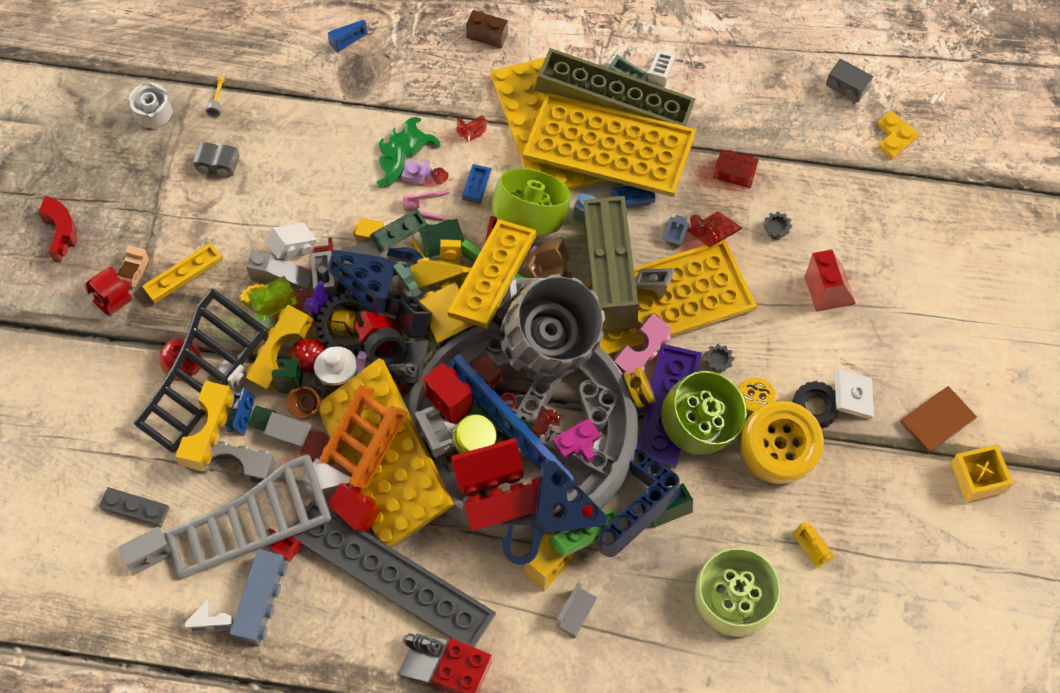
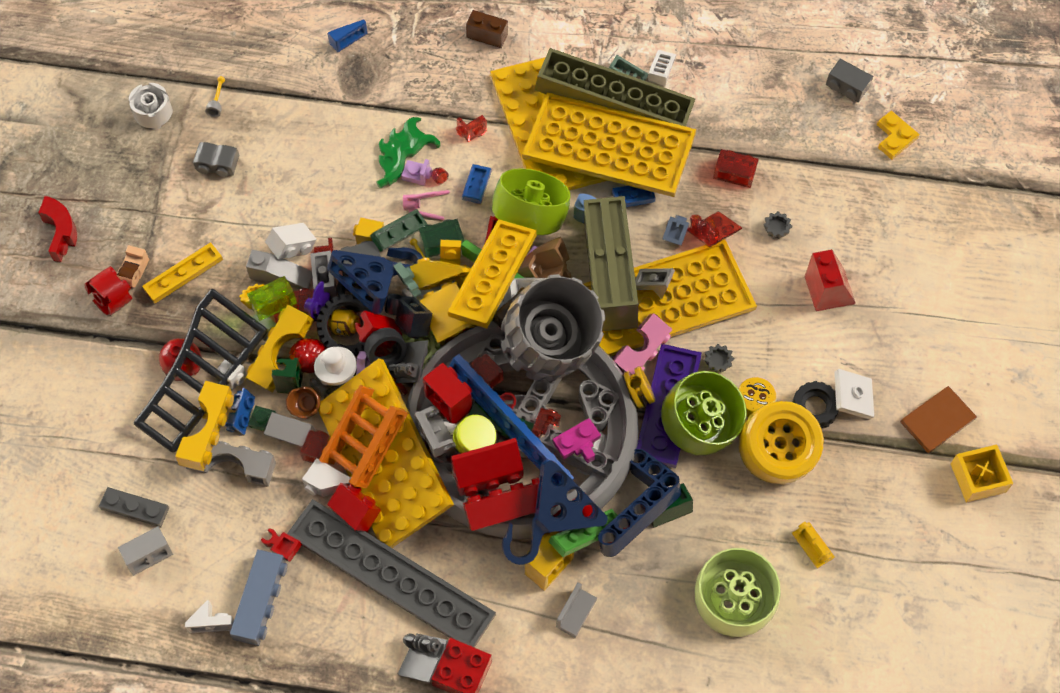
(249, 497): light grey bar -> none

